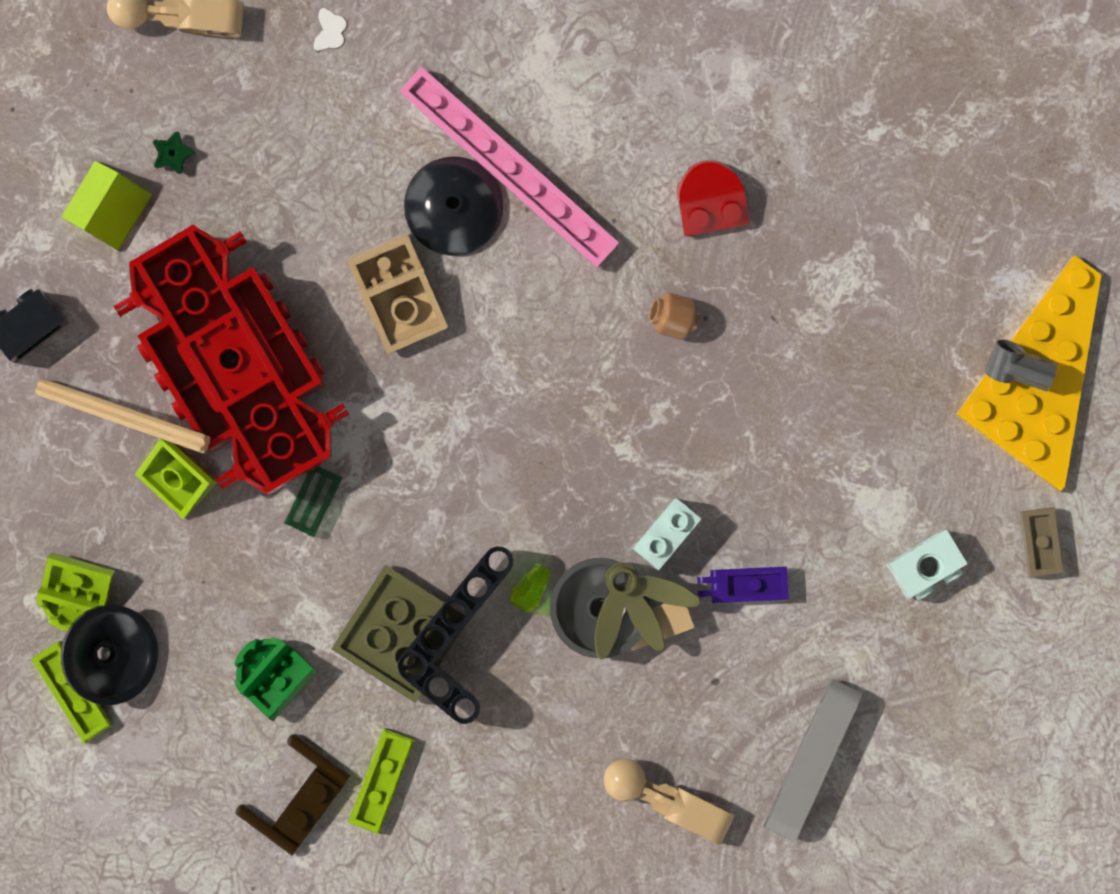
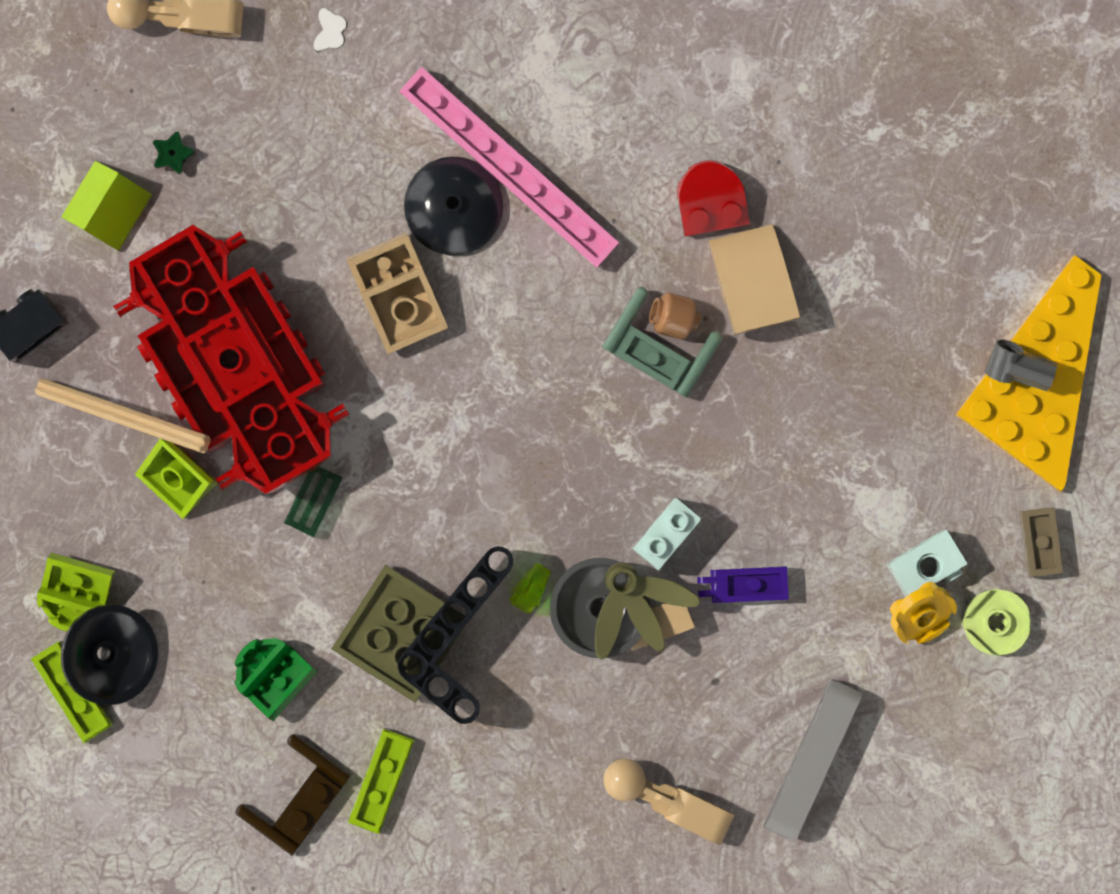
(653, 357): none -> sand green plate
(754, 279): none -> tan slope
(927, 600): none -> yellow plate
(998, 641): none -> yellowish green plate

